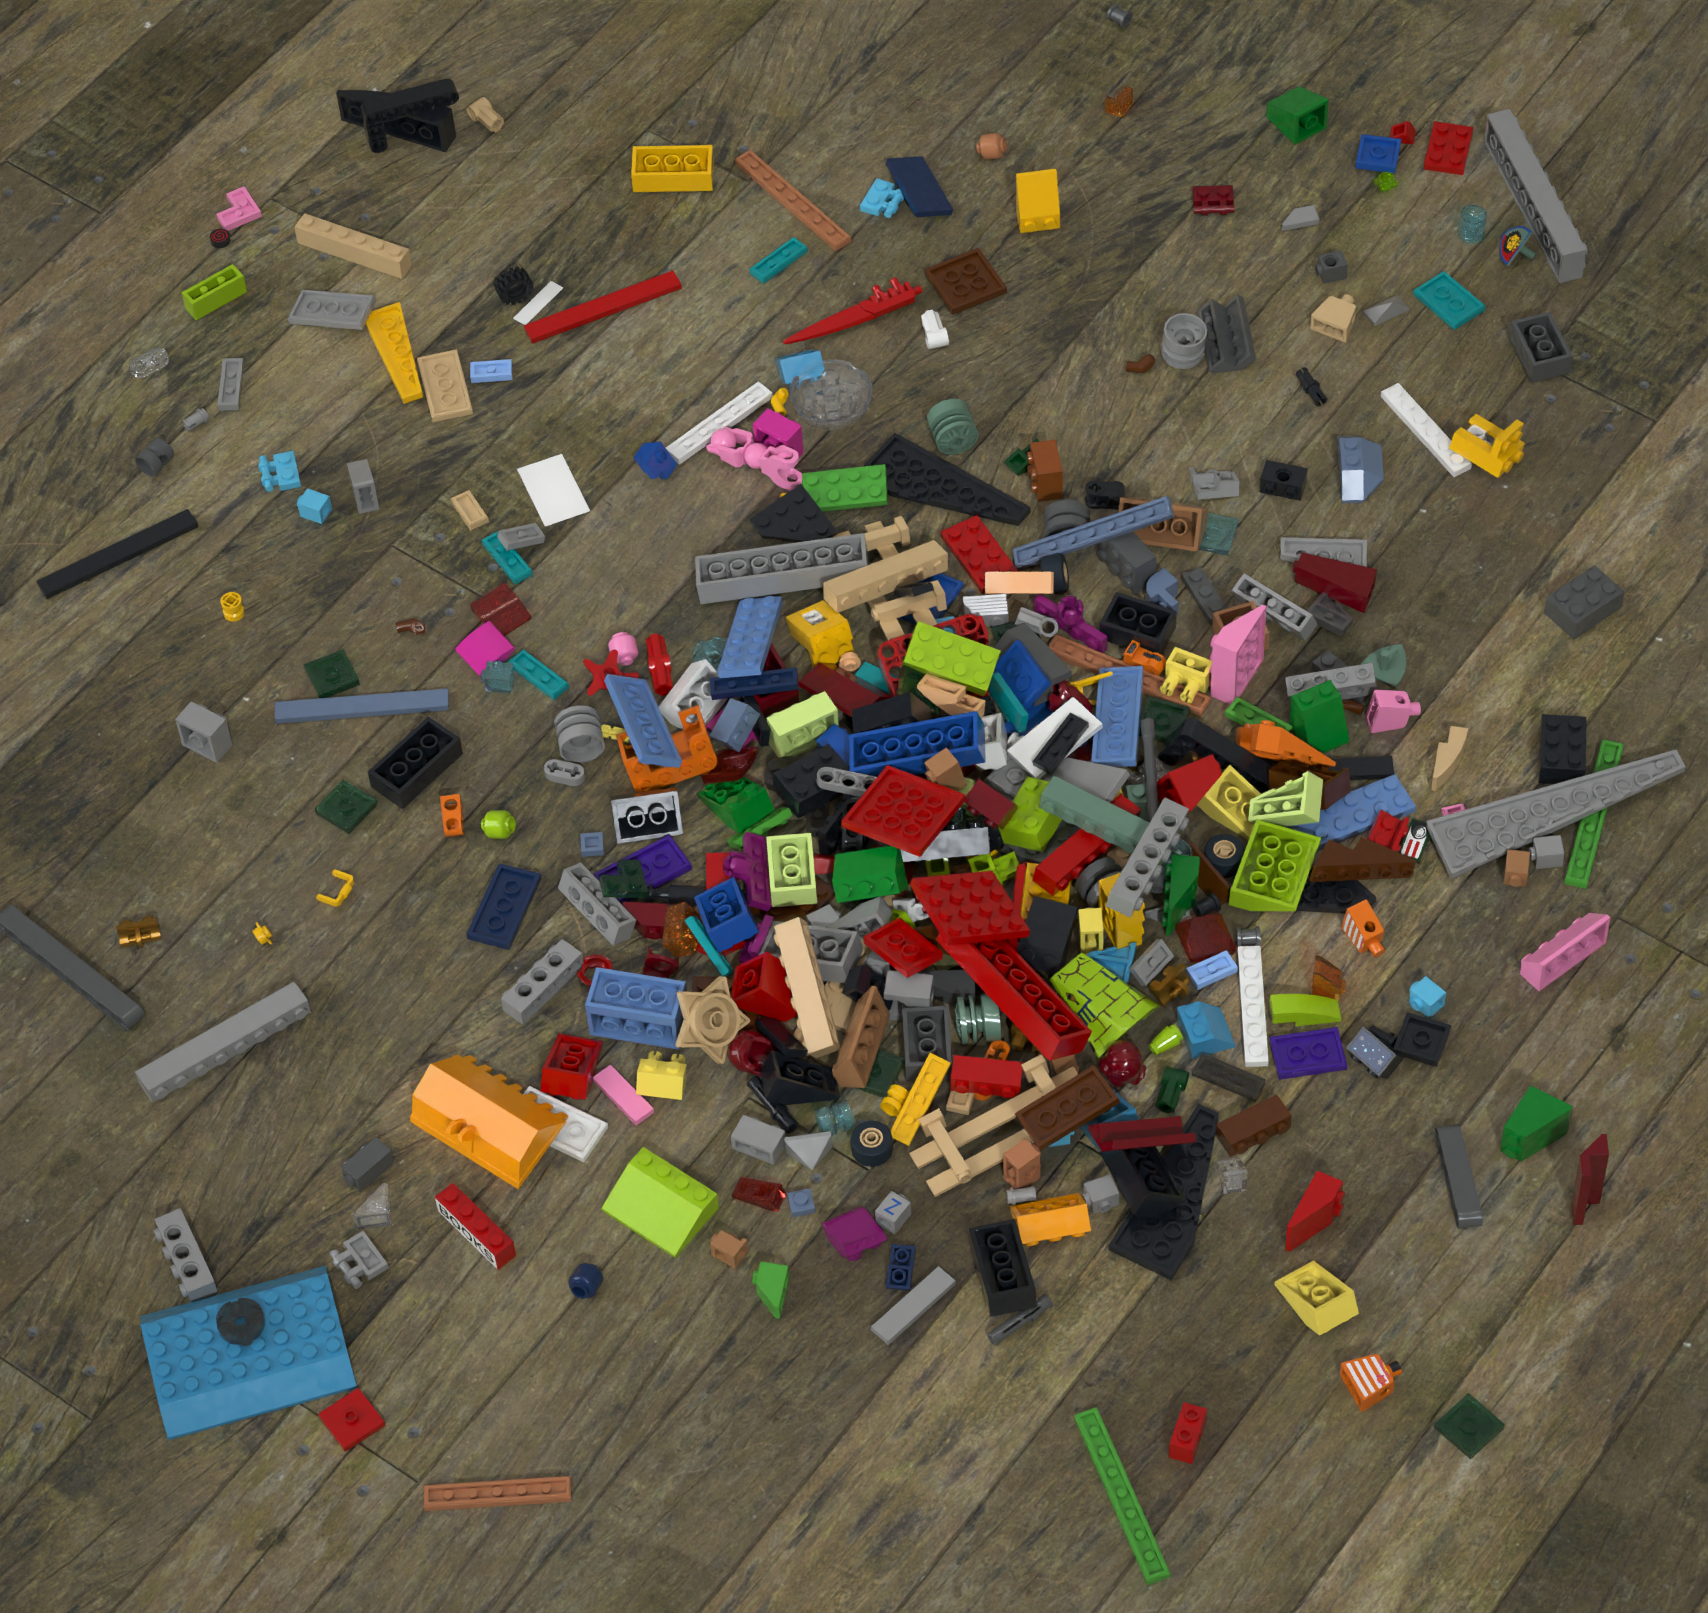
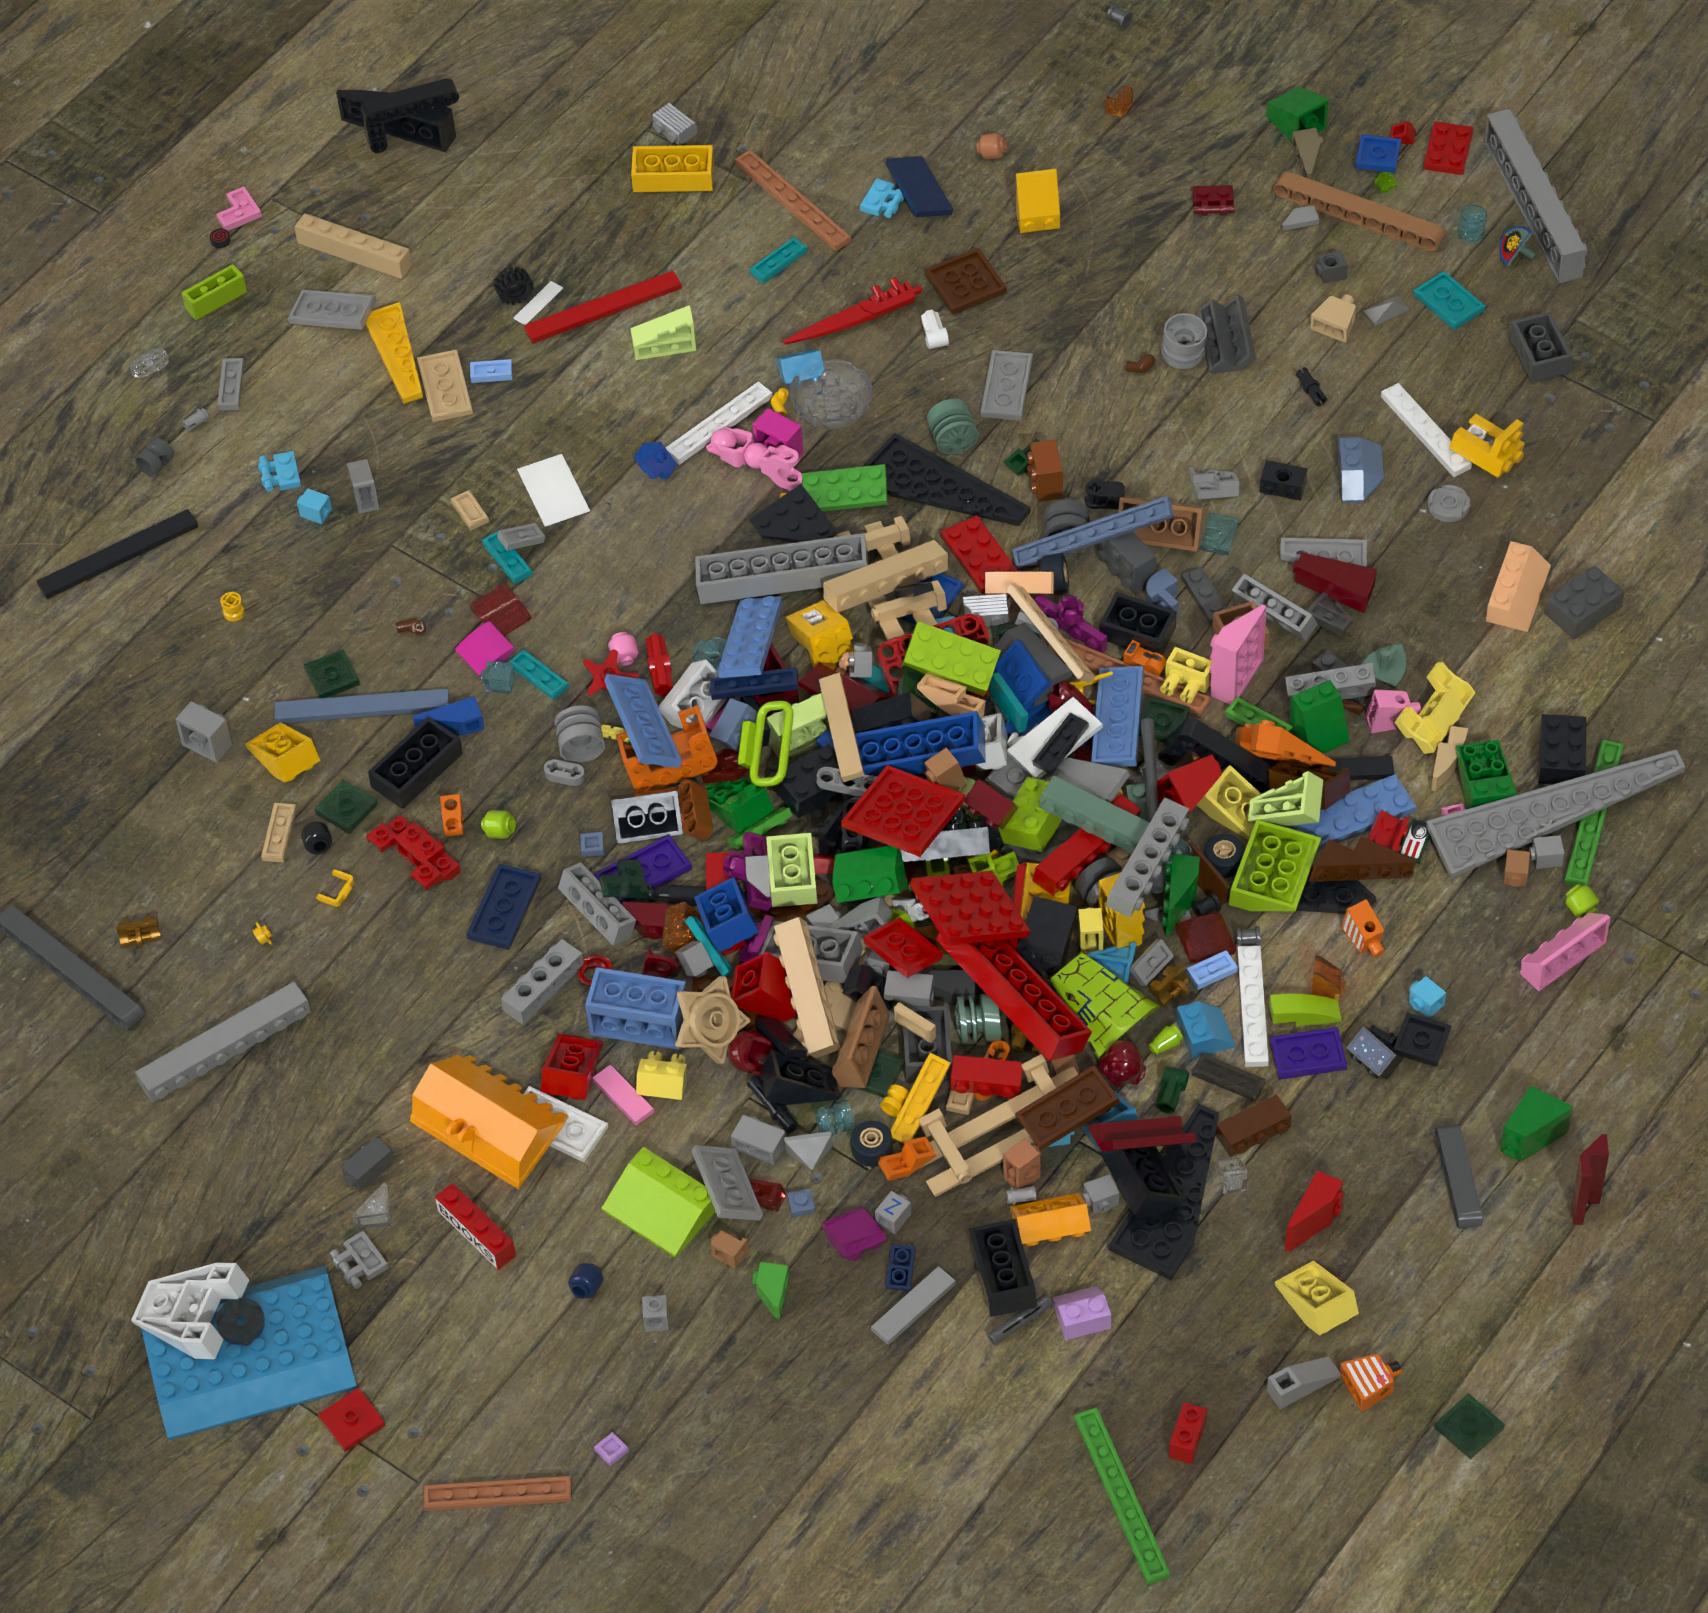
(173, 1226): light grey brick -> none
(184, 1304): none -> white wedge
(279, 832): none -> tan tile
(284, 751): none -> yellow slope
(316, 837): none -> black head
(418, 848): none -> red bracket
(459, 717): none -> blue slope
(482, 111): tan piece -> none
(611, 1449): none -> lavender tile
(655, 1313): none -> light grey brick
(664, 335): none -> yellowish green wedge
(674, 124): none -> light grey brick
(694, 959): none -> light grey brick
(695, 810): none -> dark orange beam
(727, 1183): none -> light grey tile
(752, 743): none -> lime bar
(758, 873): none -> light grey tile
(841, 727): none -> tan tile
(861, 661): none -> light grey brick
(912, 1157): none -> orange slope
(915, 1022): none -> tan tile
(1006, 385): none -> light grey tile
(1050, 633): none -> tan tile
(1082, 1312): none -> lavender slope
(1301, 1380): none -> light grey slope
(1307, 150): none -> dark tan slope
(1359, 211): none -> medium nougat beam
(1440, 711): none -> light yellow bracket
(1448, 503): none -> light grey tile
(1484, 773): none -> green slope
(1518, 587): none -> light nougat slope
(1581, 900): none -> lime head

